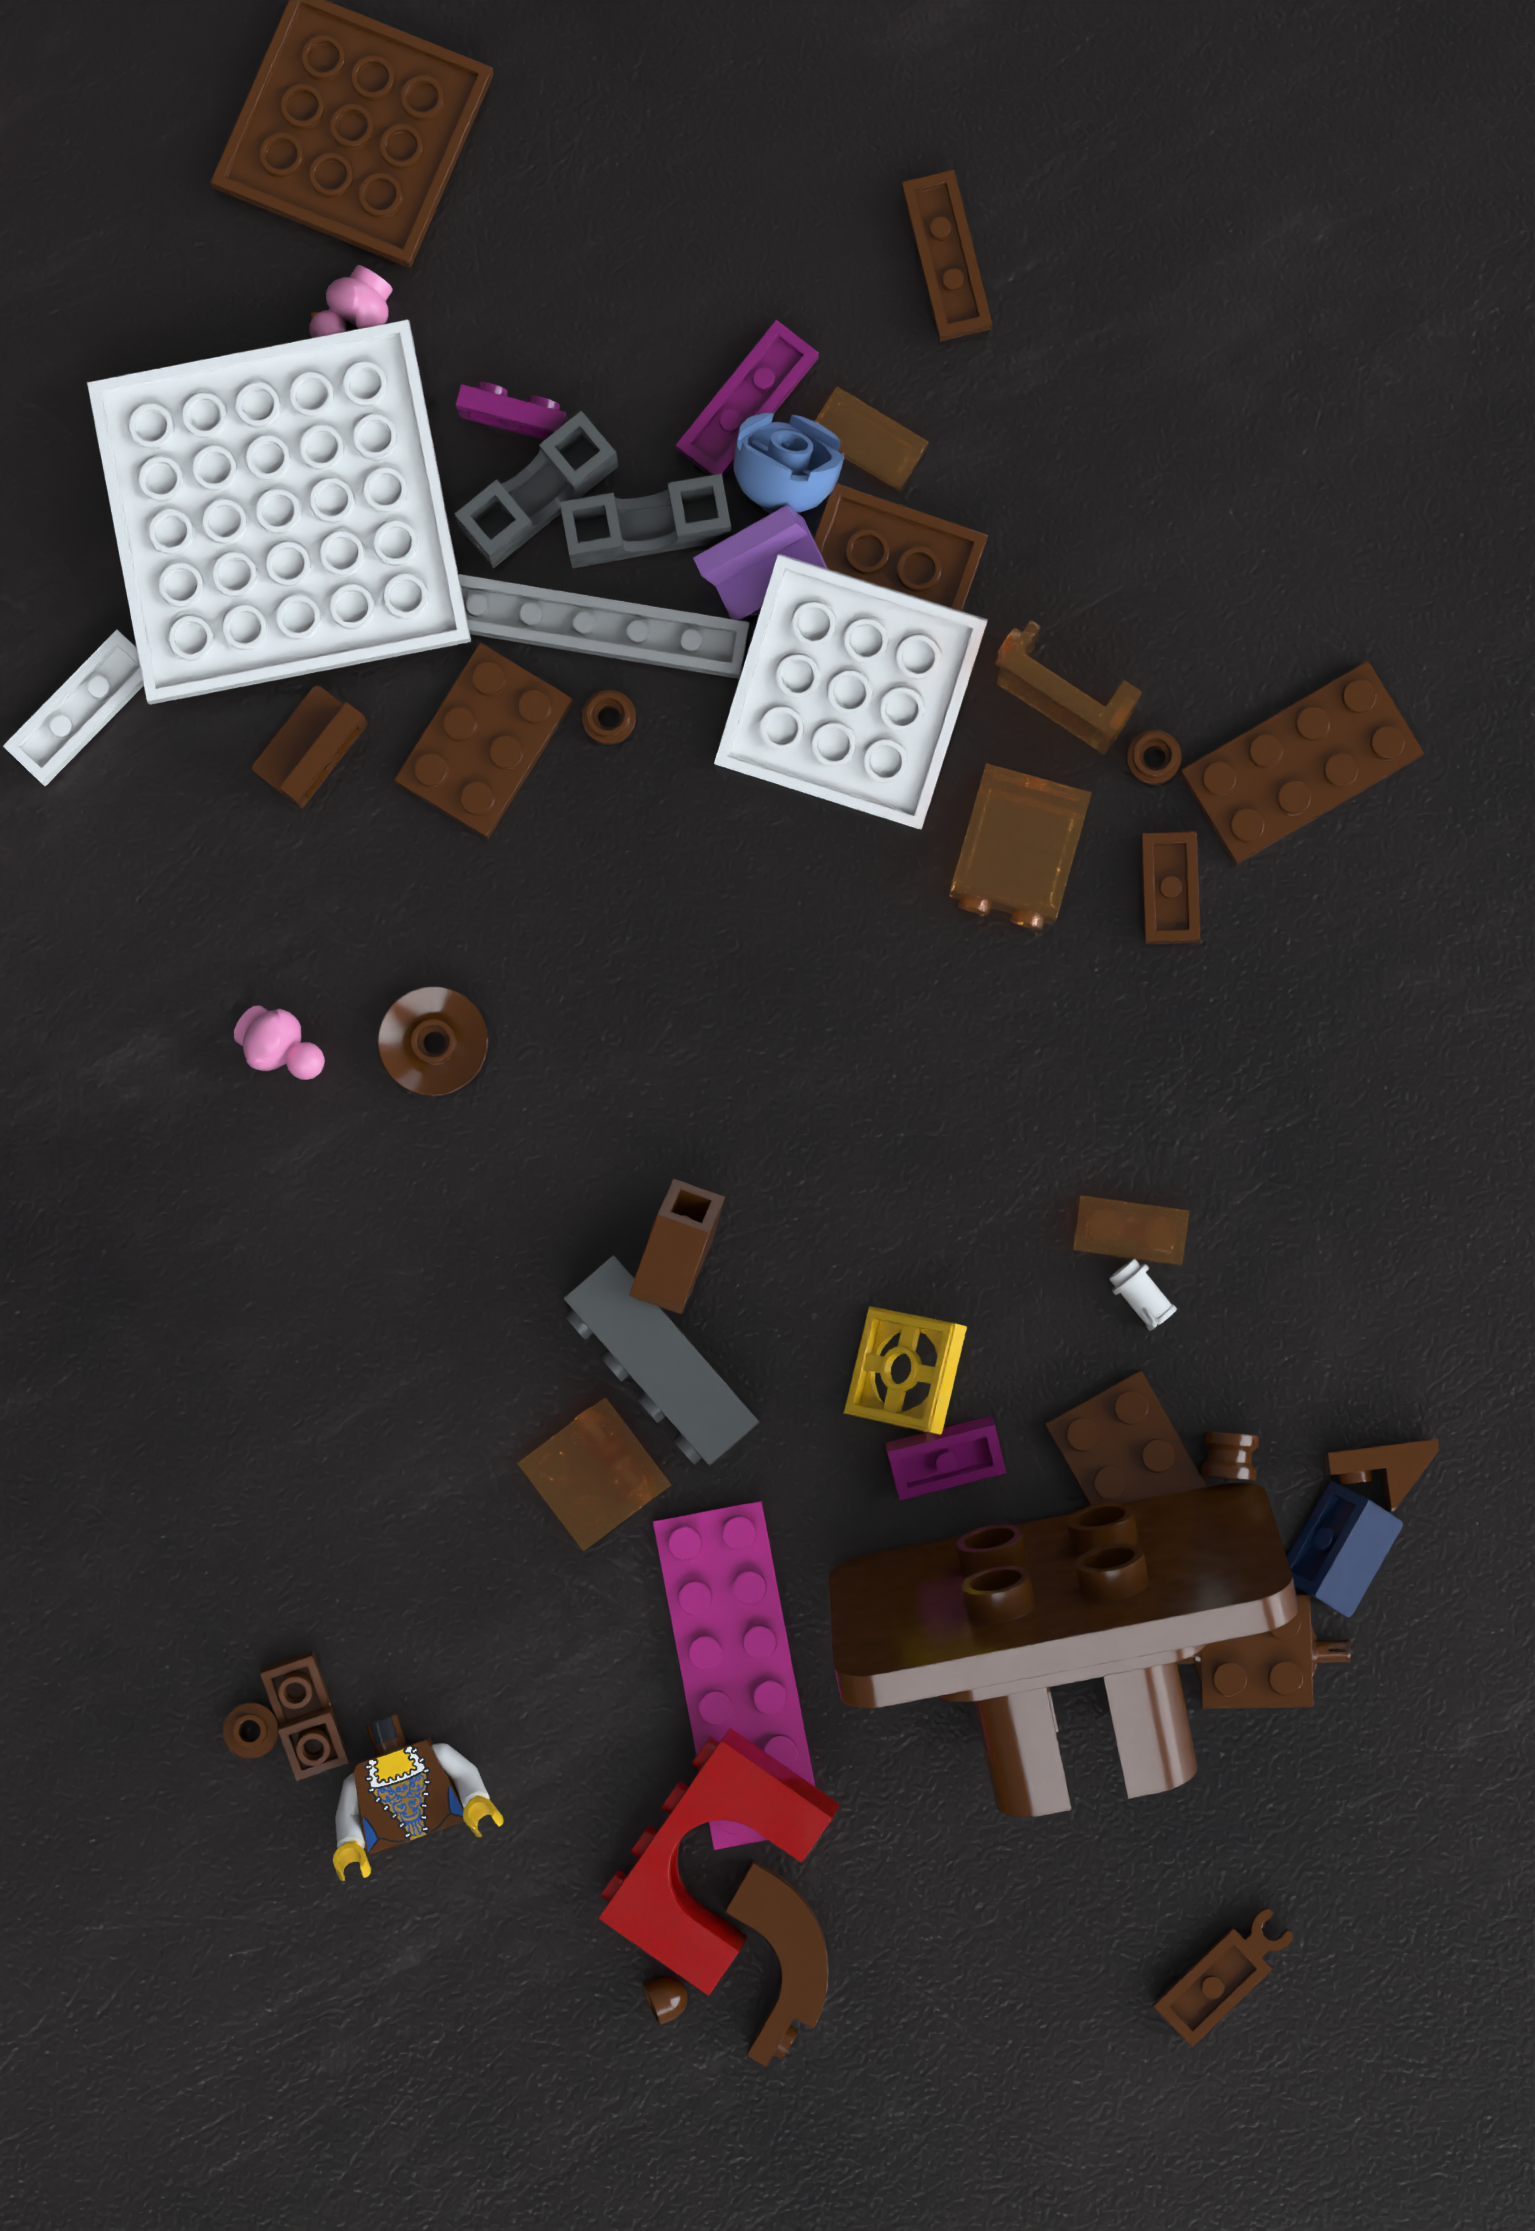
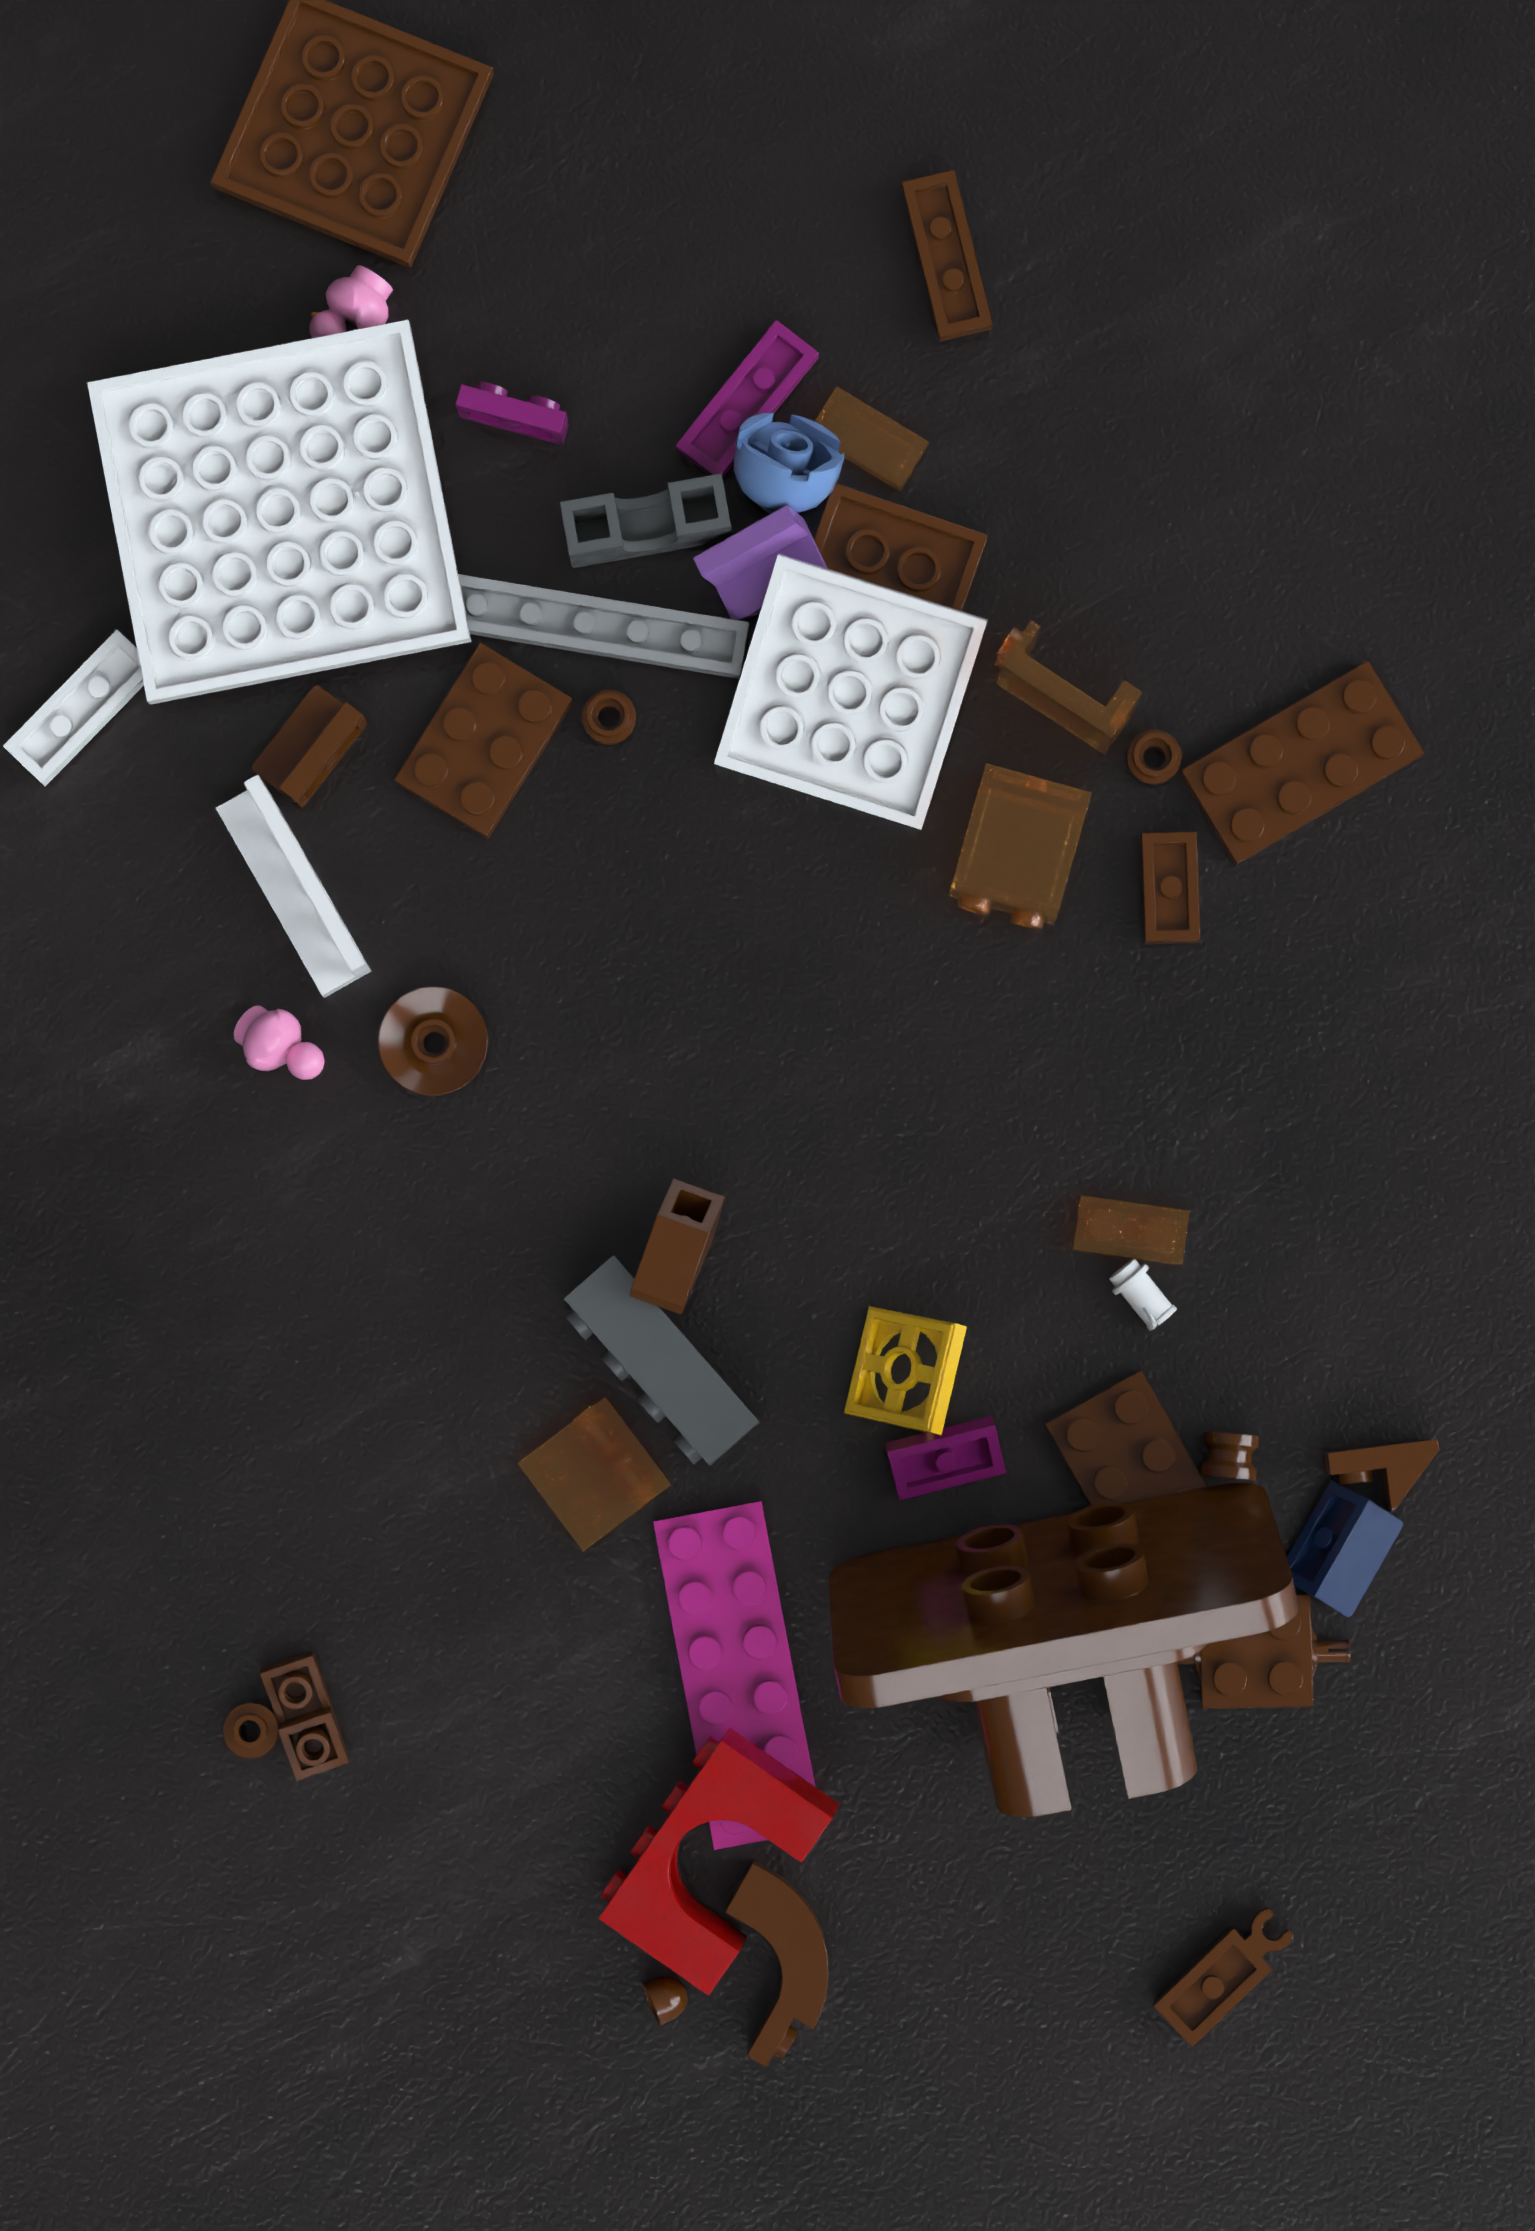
(293, 888): none -> white fence
(405, 1795): torso -> none
(516, 510): dark grey arch -> none

